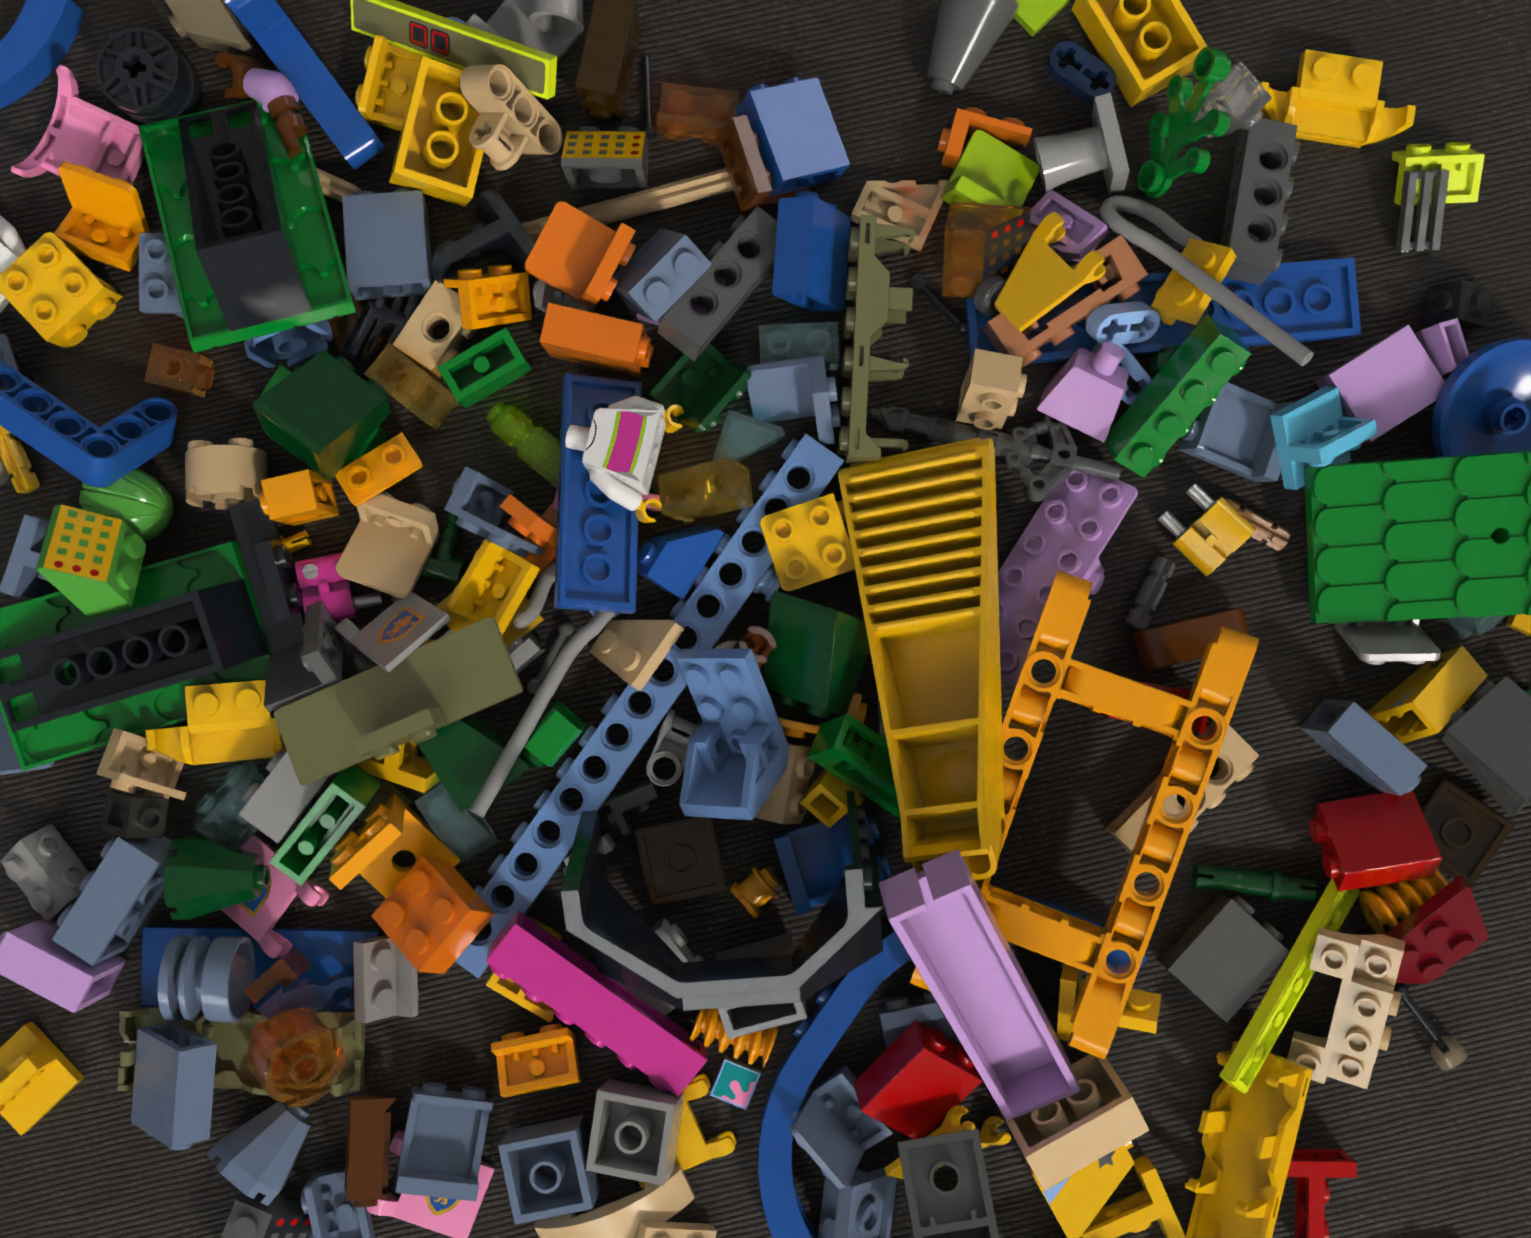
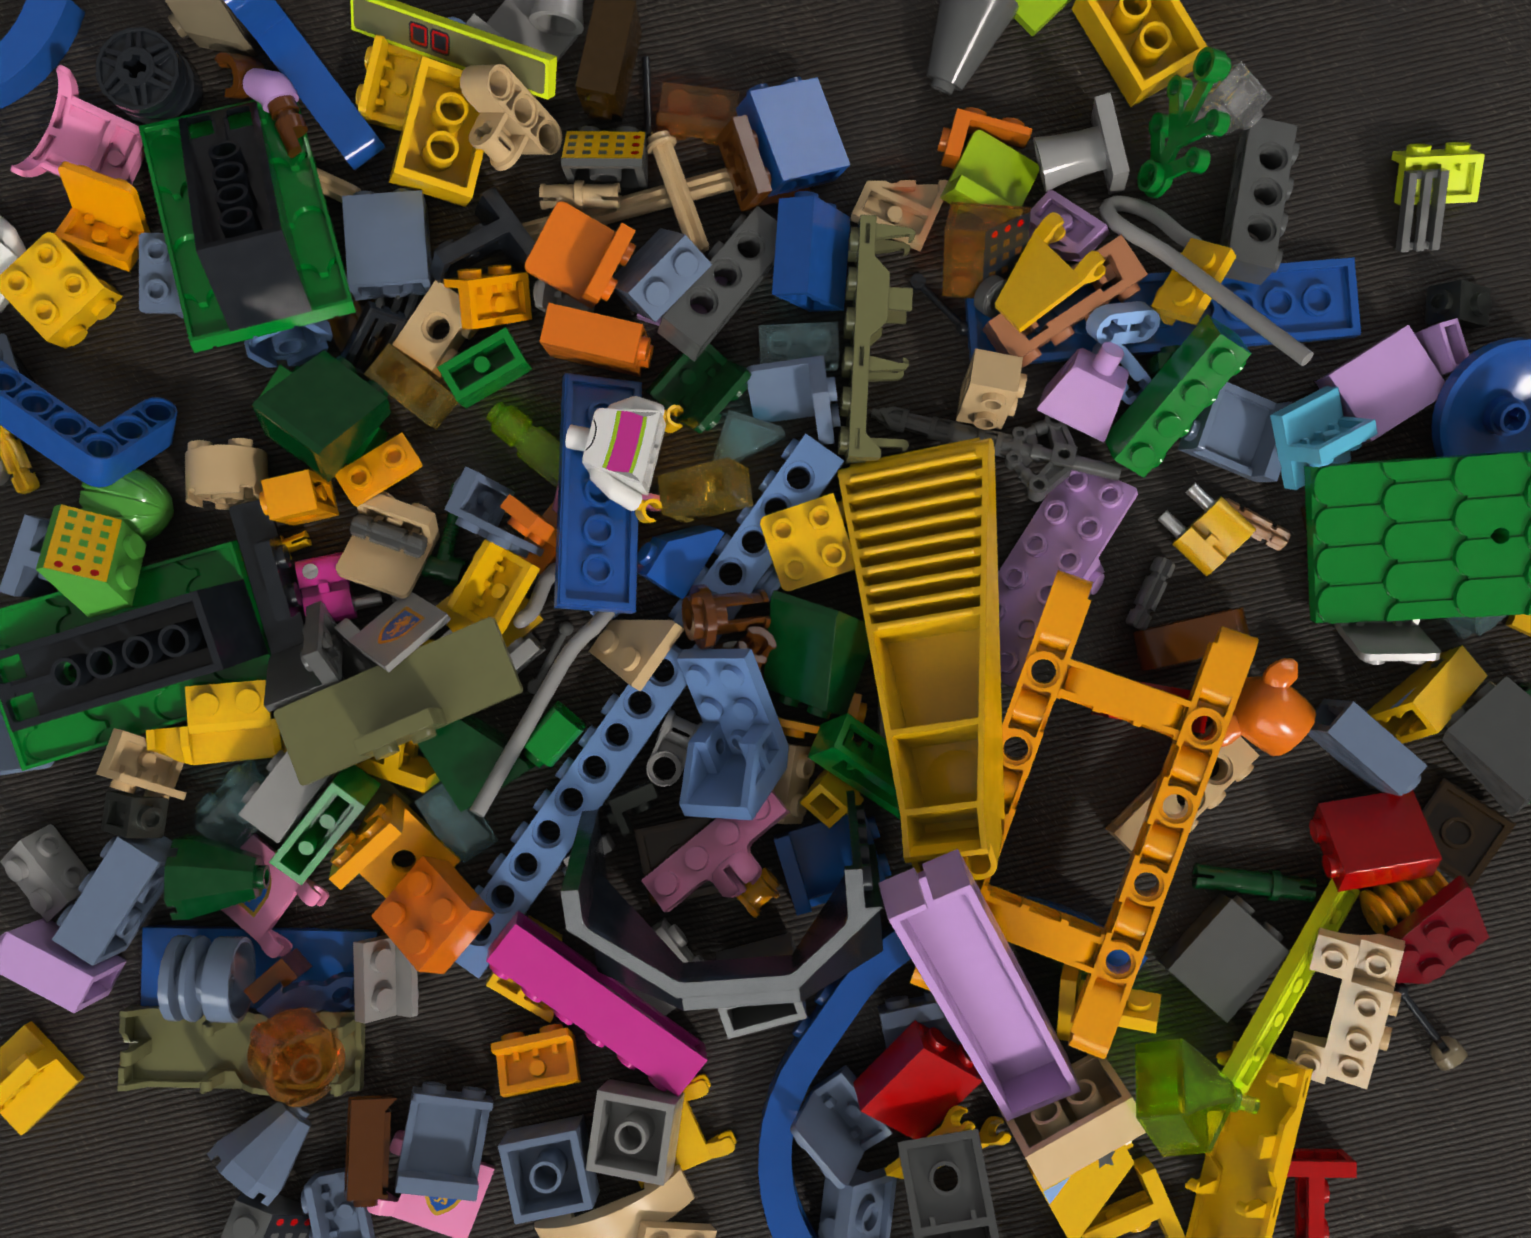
(173, 1084): sand blue brick -> none
(179, 370): clear orange brick -> none
(388, 535): none -> dark grey axle
(581, 195): none -> tan pin
(662, 146): none -> tan axle
(707, 614): none -> reddish brown piece
(715, 855): none -> bright pink plate
(735, 1082): tile -> none
(757, 1043): light orange piece -> none
(1080, 72): dark blue beam -> none
(1183, 1097): none -> clear neon green piece
(1272, 711): none -> orange piece
(1337, 102): yellow plate -> none

